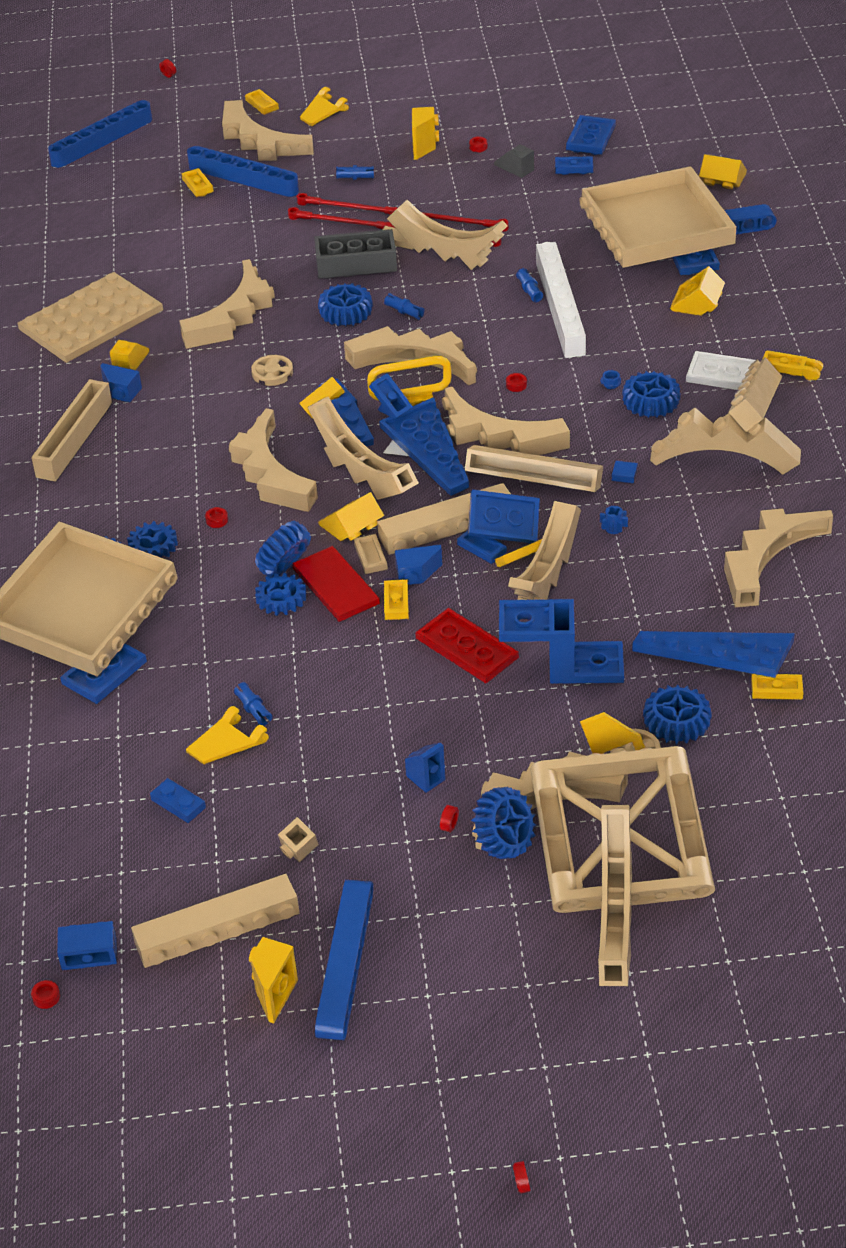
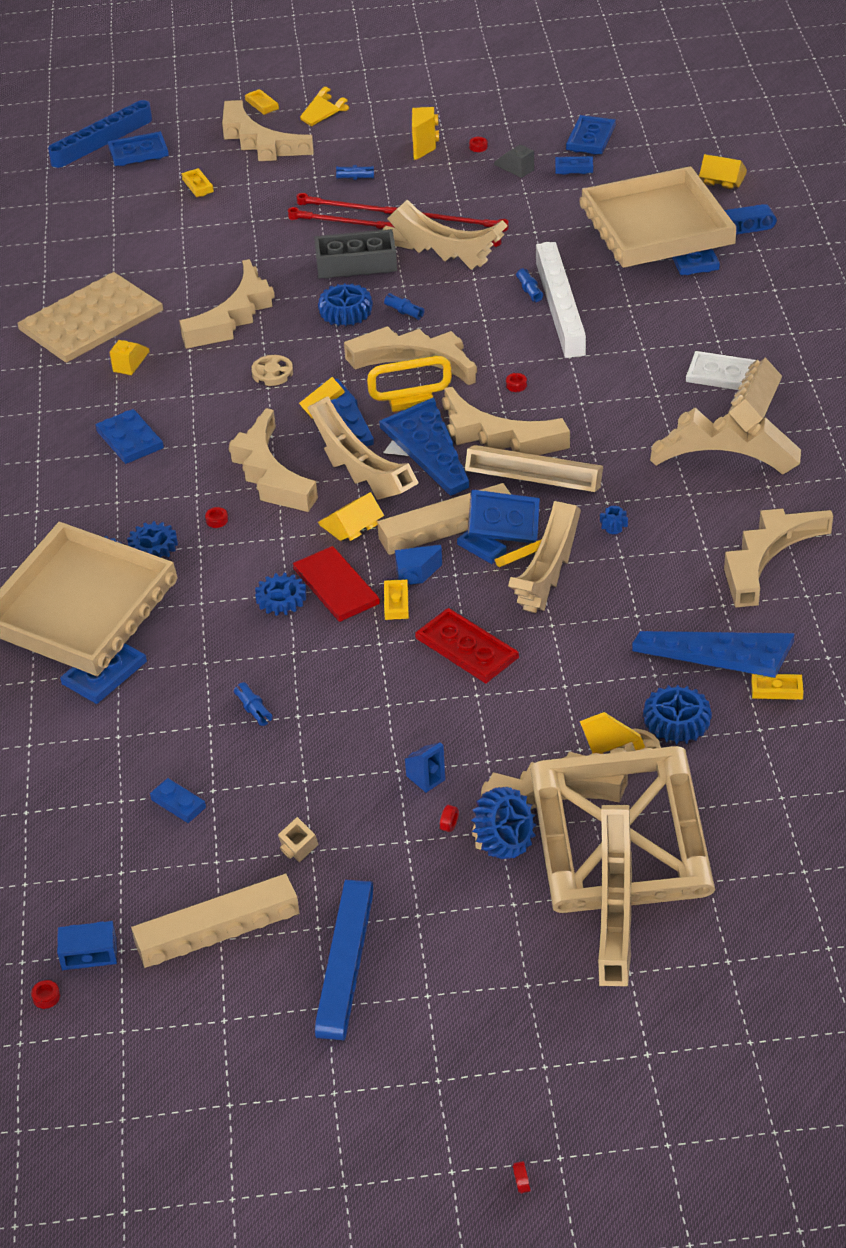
(71, 430): tan brick -> none
(123, 382): blue slope -> none
(129, 436): none -> blue plate
(138, 148): none -> blue plate
(167, 68): red tile -> none
(225, 739): yellow flag -> none
(243, 171): blue beam -> none
(273, 975): yellow slope -> none
(283, 548): blue gear -> none
(370, 554): tan tile -> none
(391, 397): blue slope -> none
(554, 622): blue bracket -> none
(611, 379): blue plate -> none
(624, 471): blue tile -> none
(651, 394): blue gear -> none
(699, 293): yellow slope -> none
(795, 364): yellow hinge -> none

